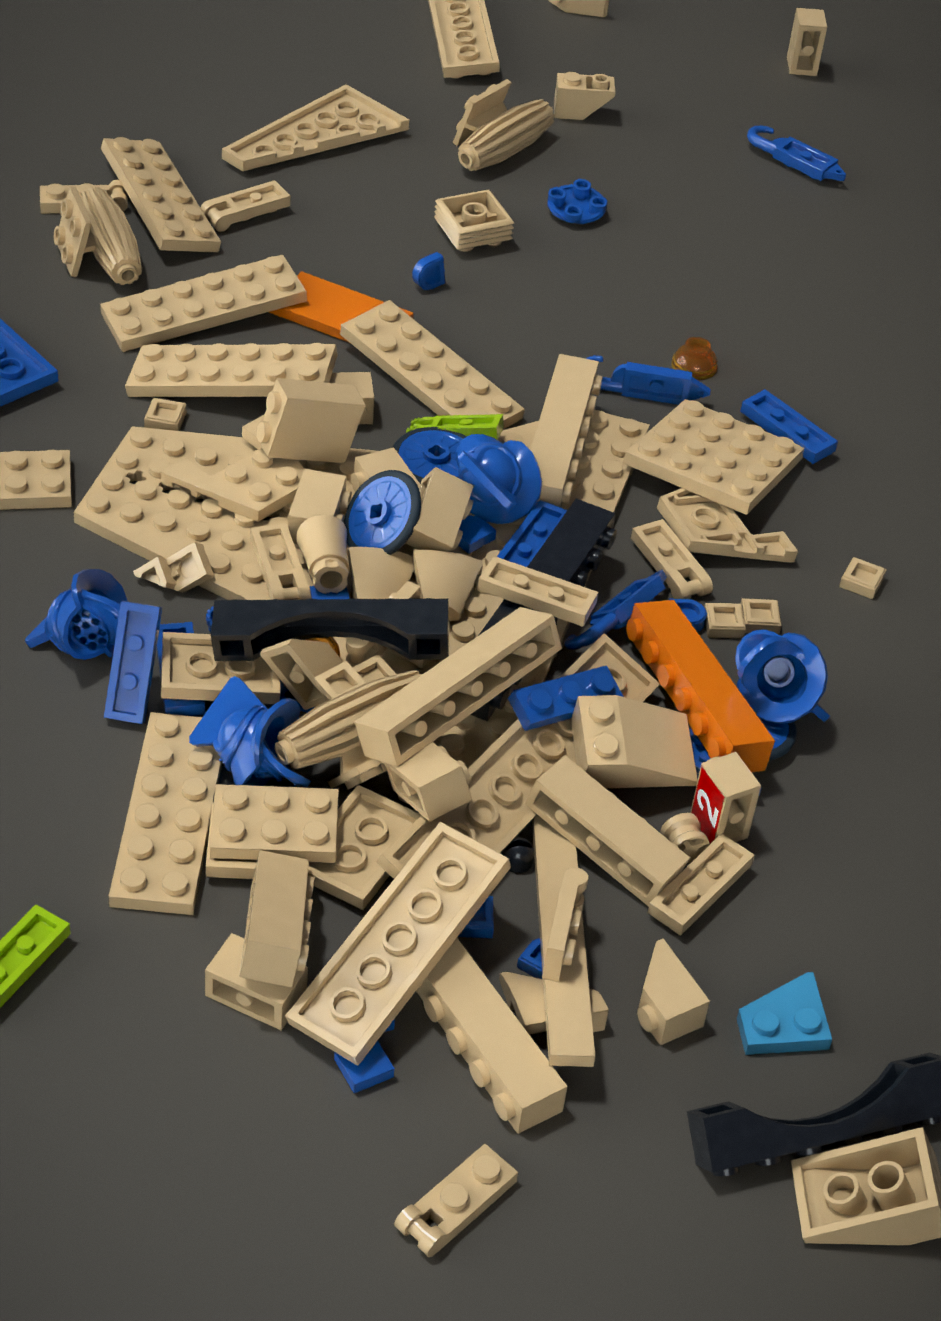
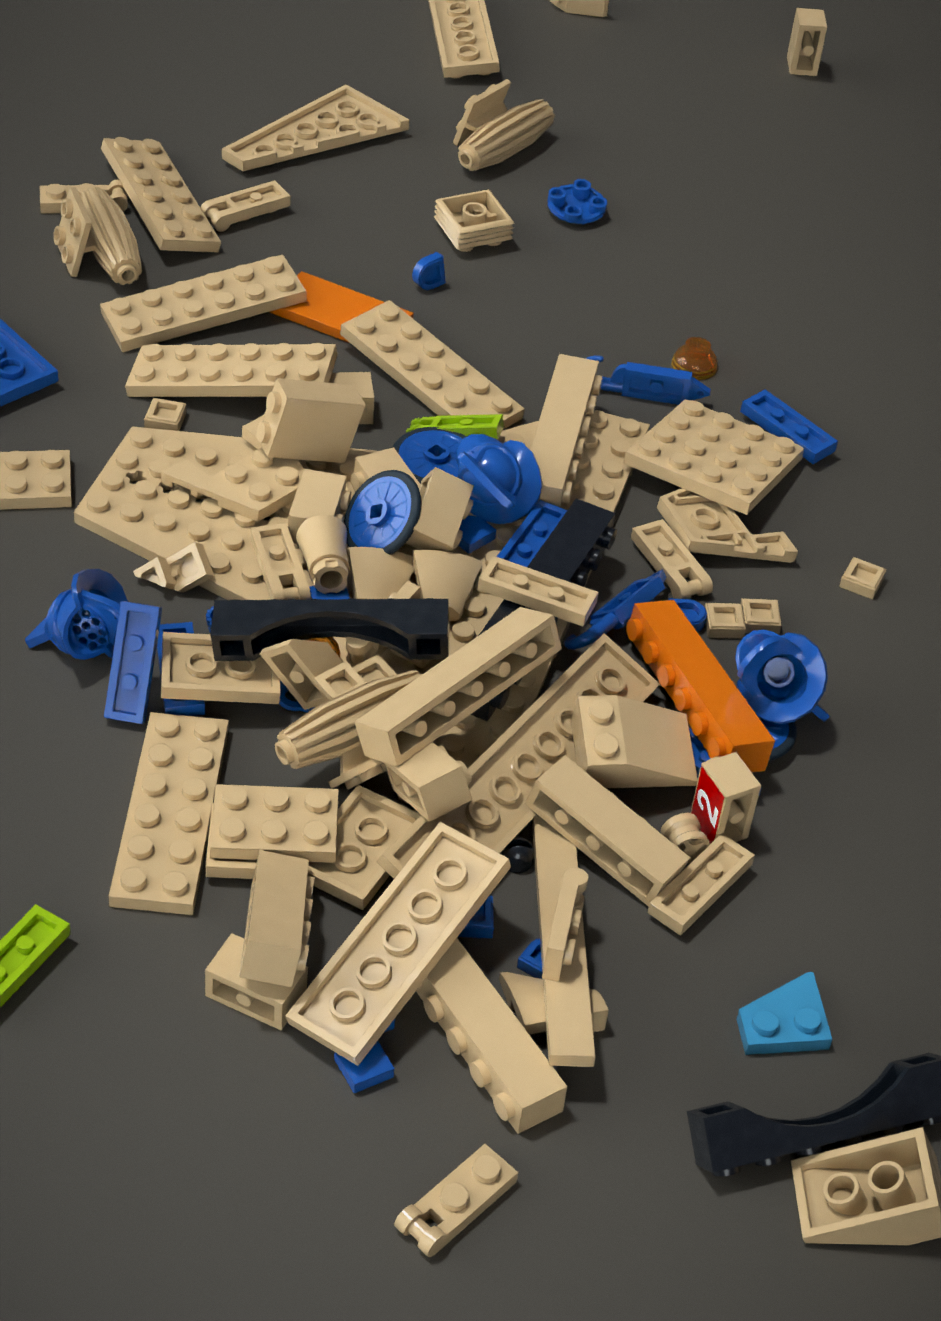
(246, 735): blue helmet -> none
(556, 699): blue plate -> none
(581, 94): tan slope -> none
(670, 997): tan slope -> none
(797, 155): blue plate -> none

